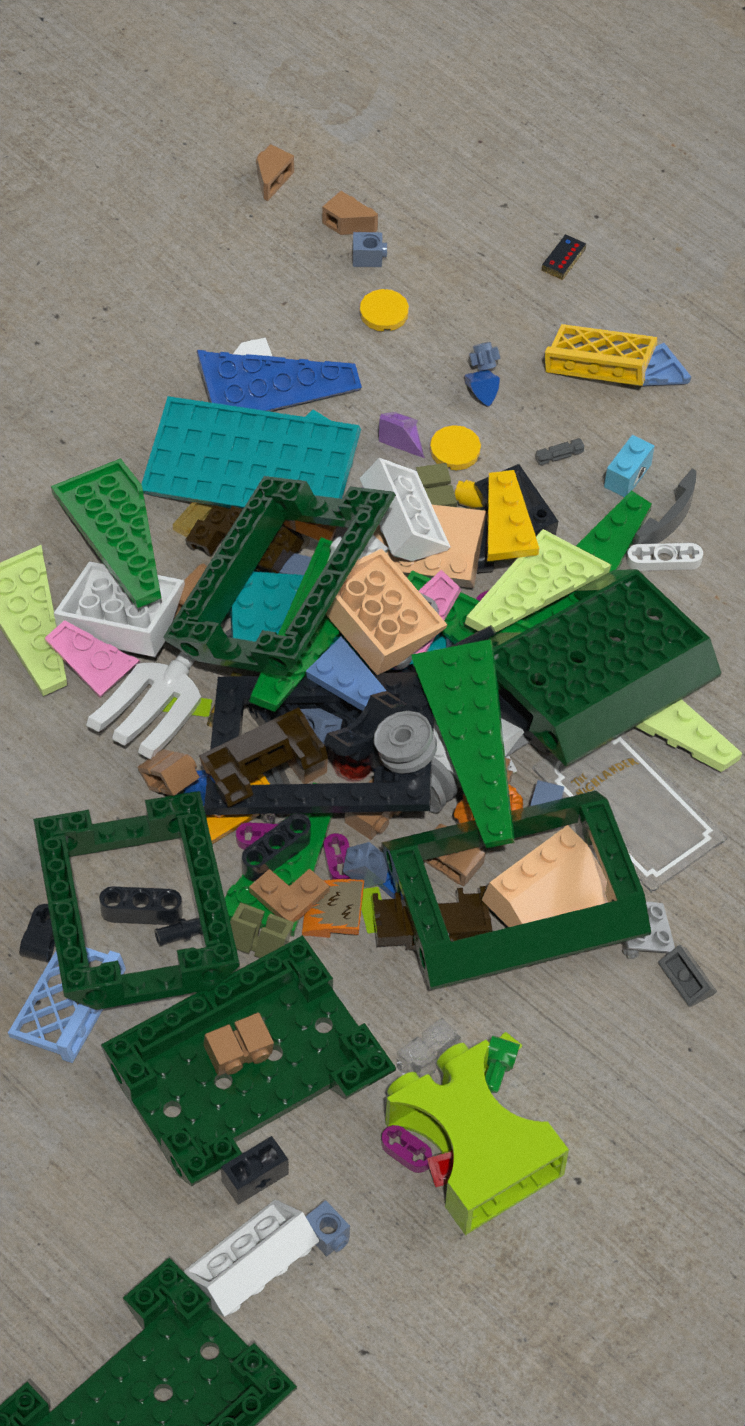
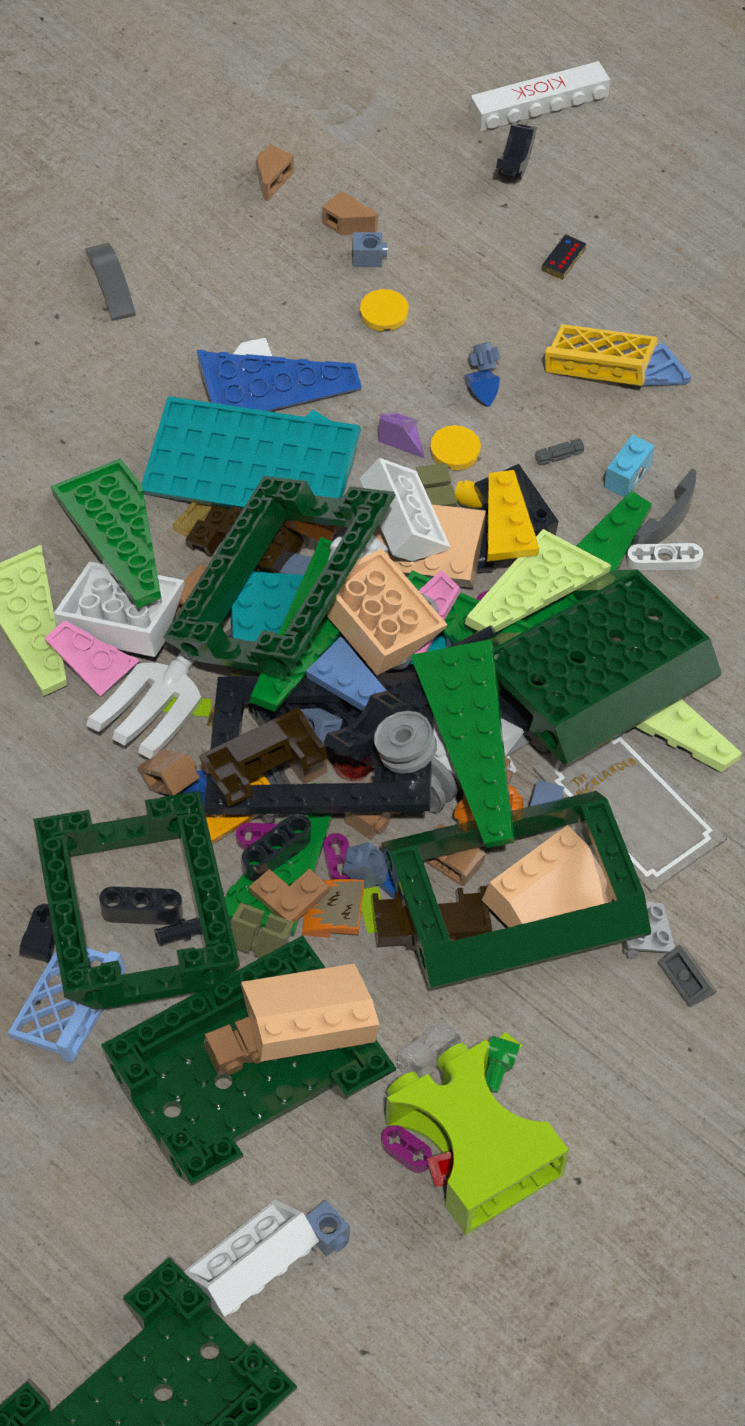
(111, 281): none -> dark grey slope
(254, 1170): black brick -> none
(310, 1012): none -> light nougat slope
(517, 151): none -> black arch
(539, 96): none -> white brick

